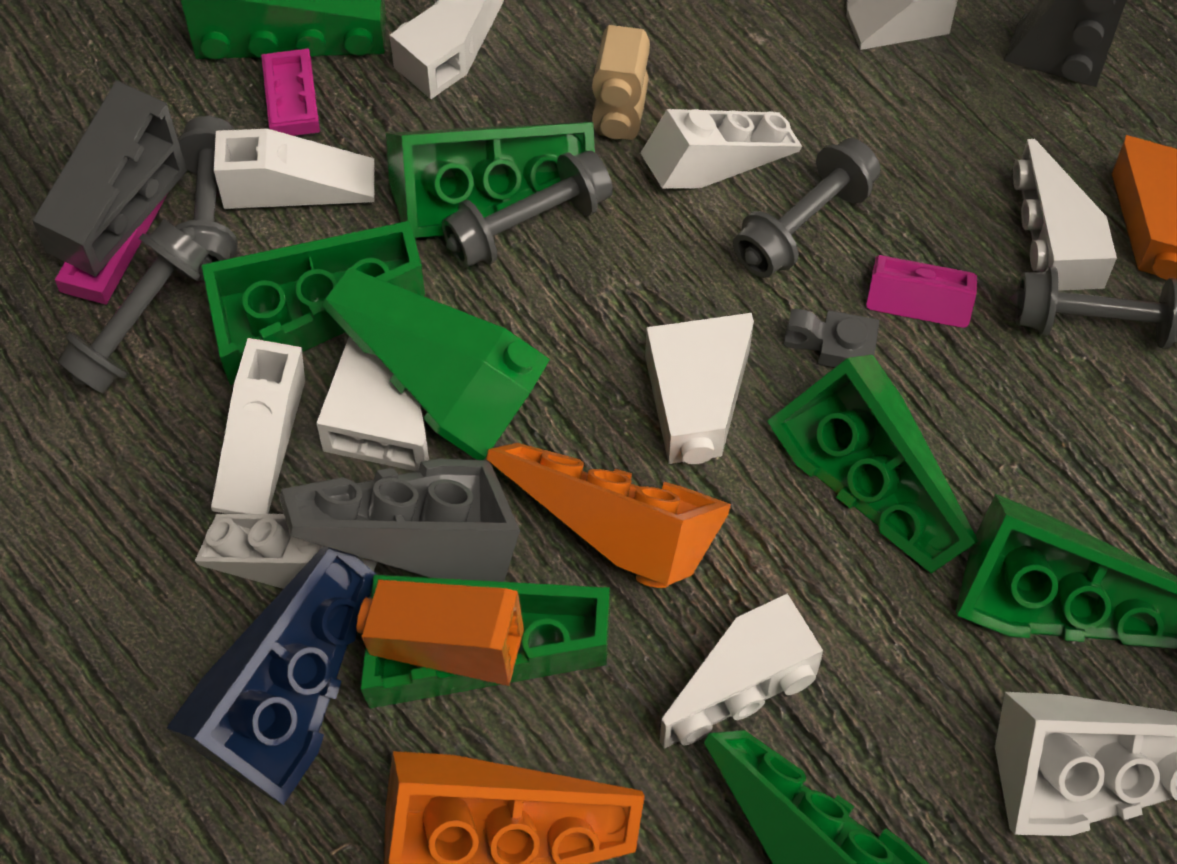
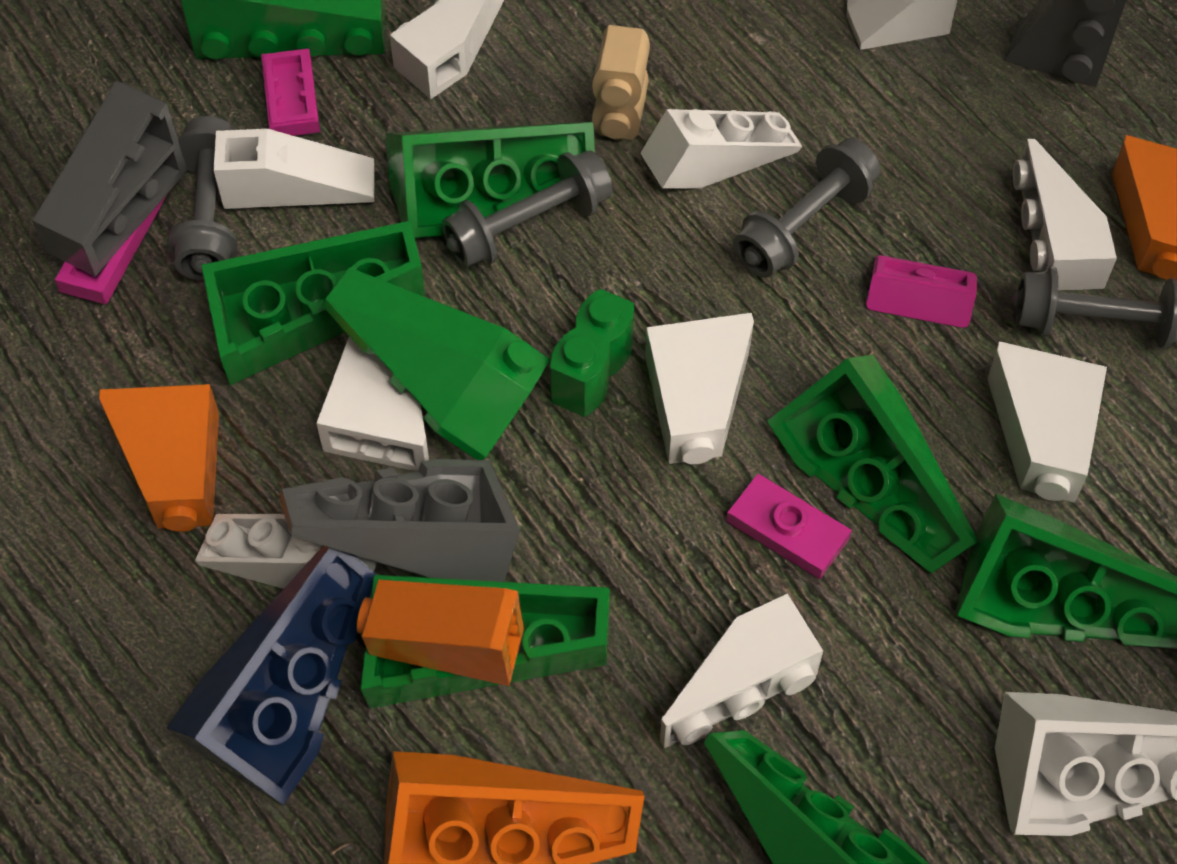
(92, 362): dark grey piece -> none
(170, 449): none -> orange slope
(258, 426): white slope -> none
(592, 352): none -> green brick
(634, 526): orange wedge -> none
(788, 526): none -> dark pink plate
(836, 338): dark grey plate -> none
(1047, 417): none -> white slope

